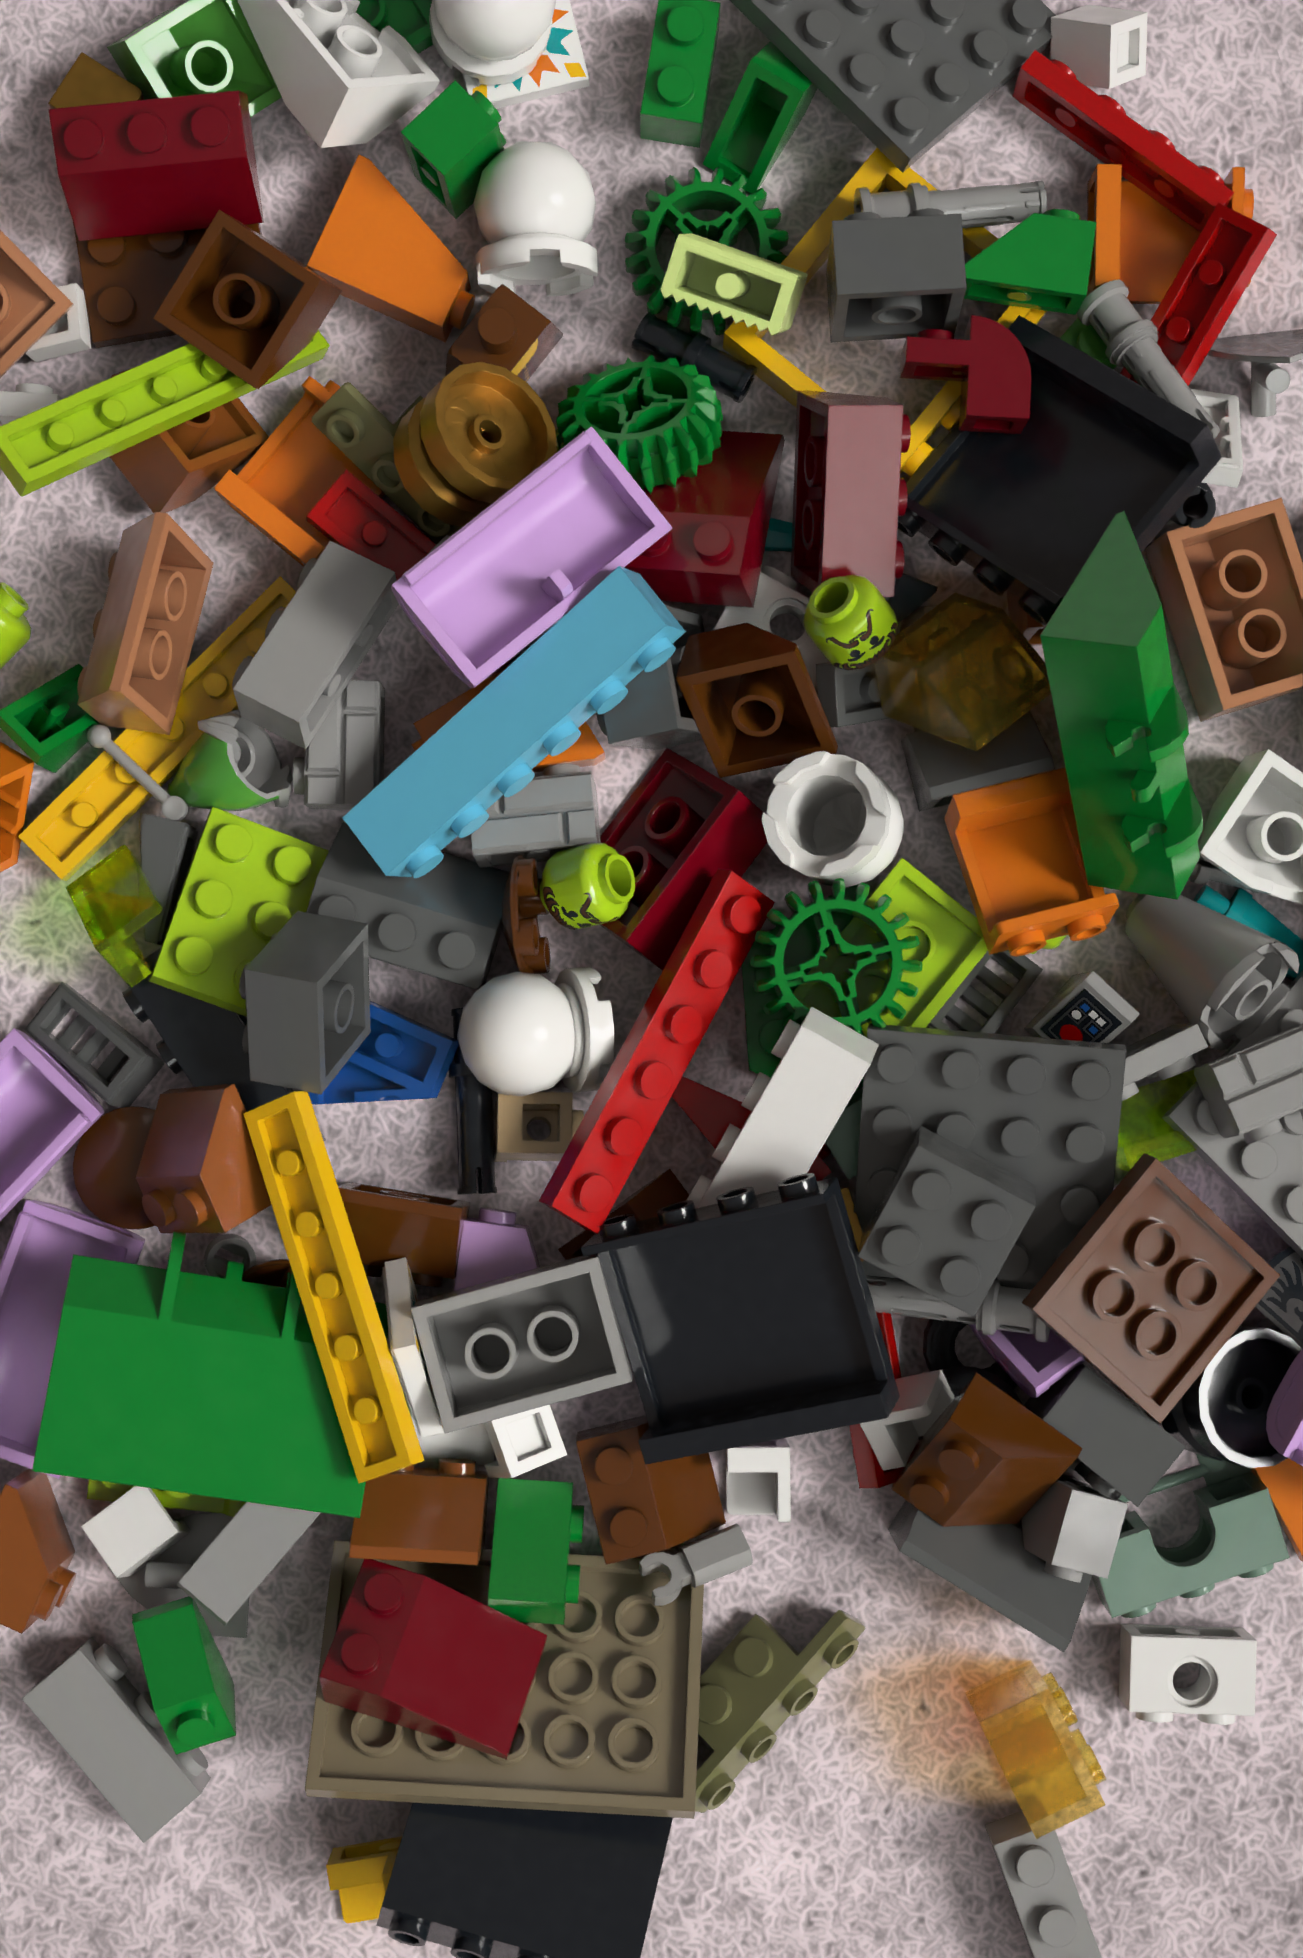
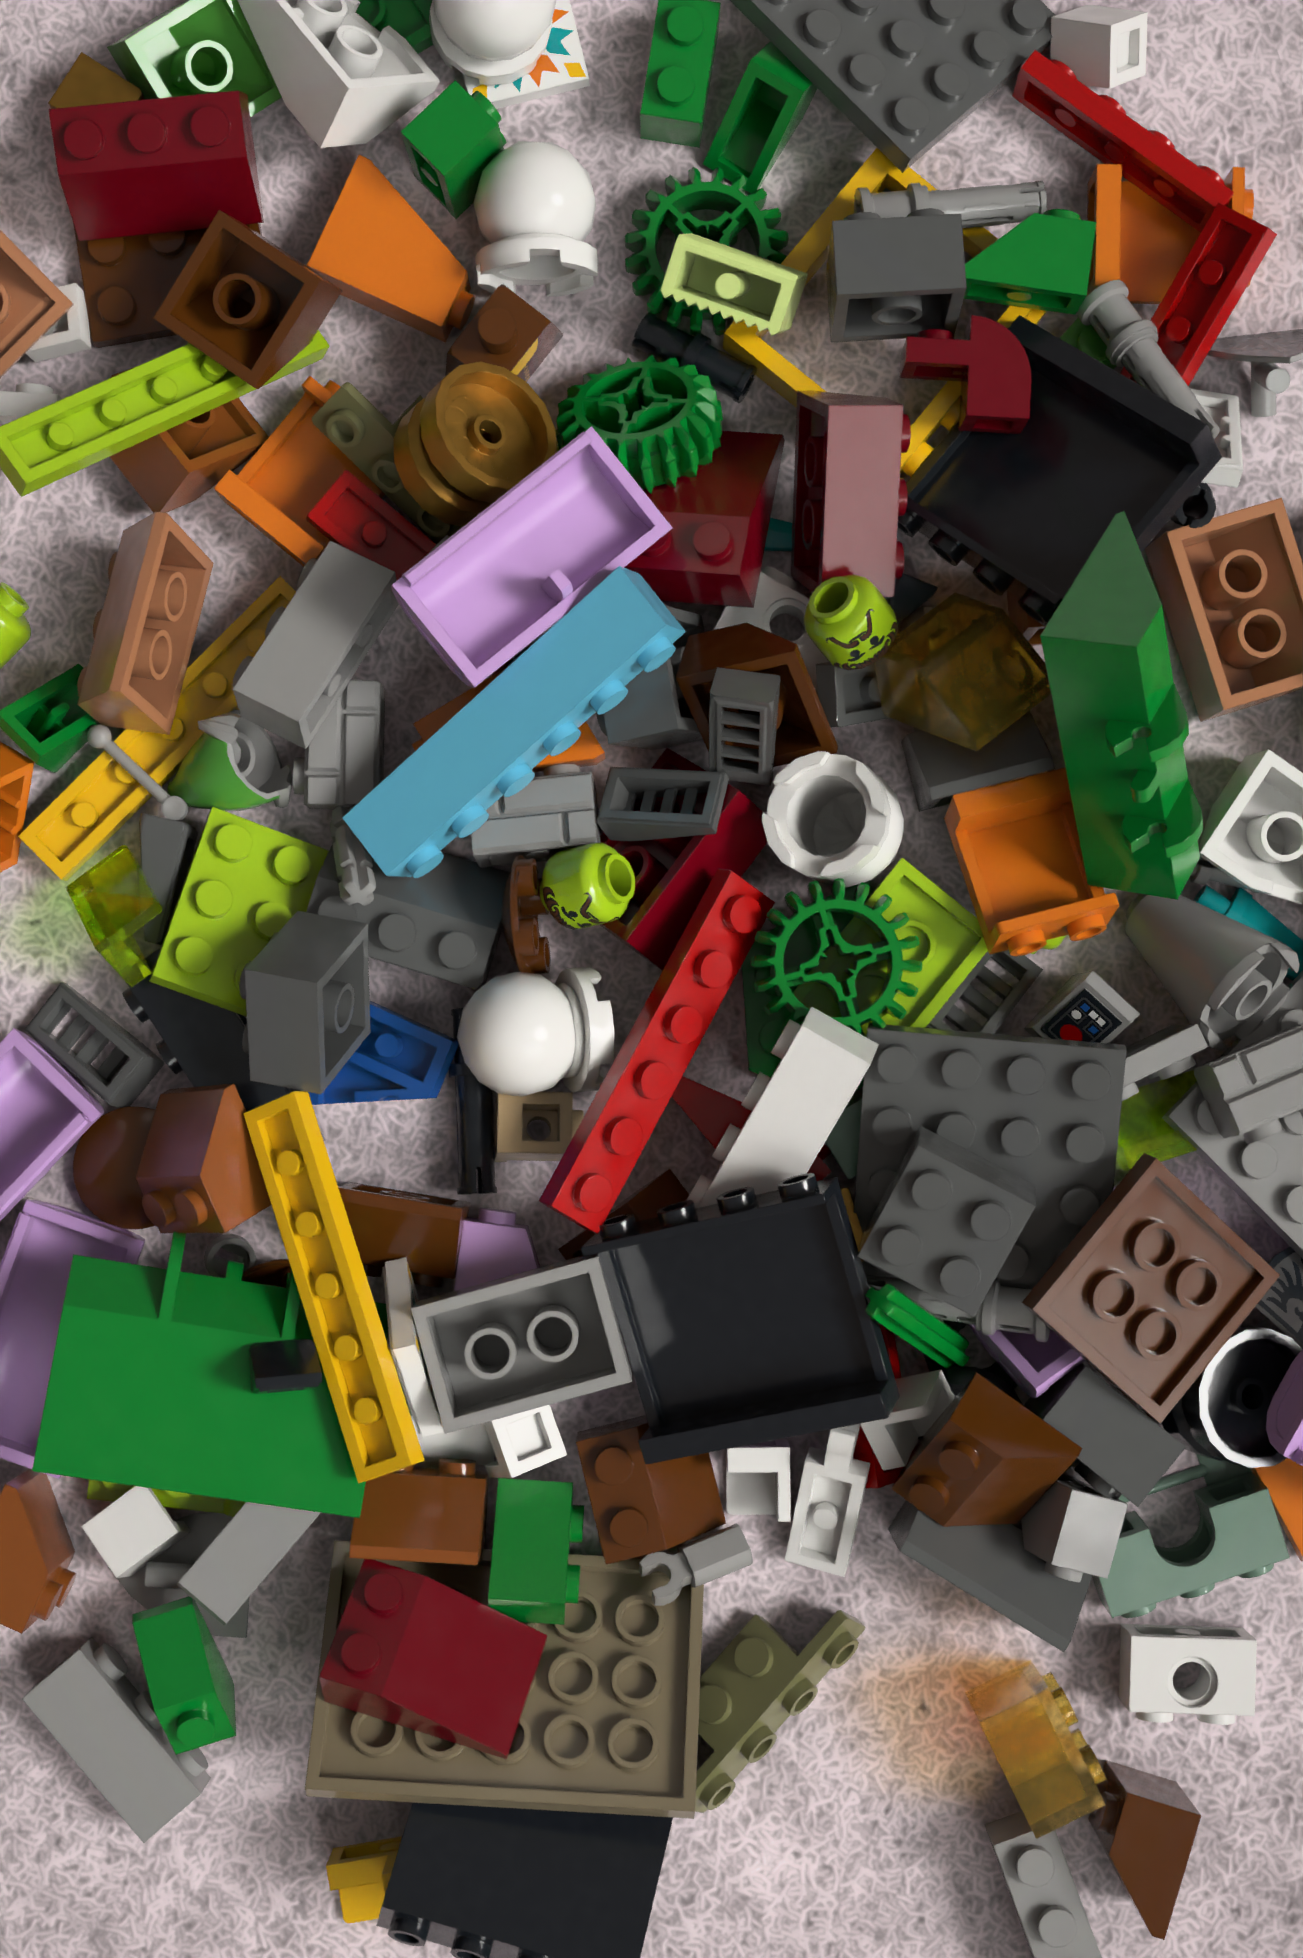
(284, 1366): none -> black slope
(351, 862): none -> light grey axle
(629, 784): none -> dark grey slope
(746, 692): none -> dark grey slope
(828, 1504): none -> white plate
(916, 1326): none -> green axle
(1147, 1837): none -> reddish brown slope

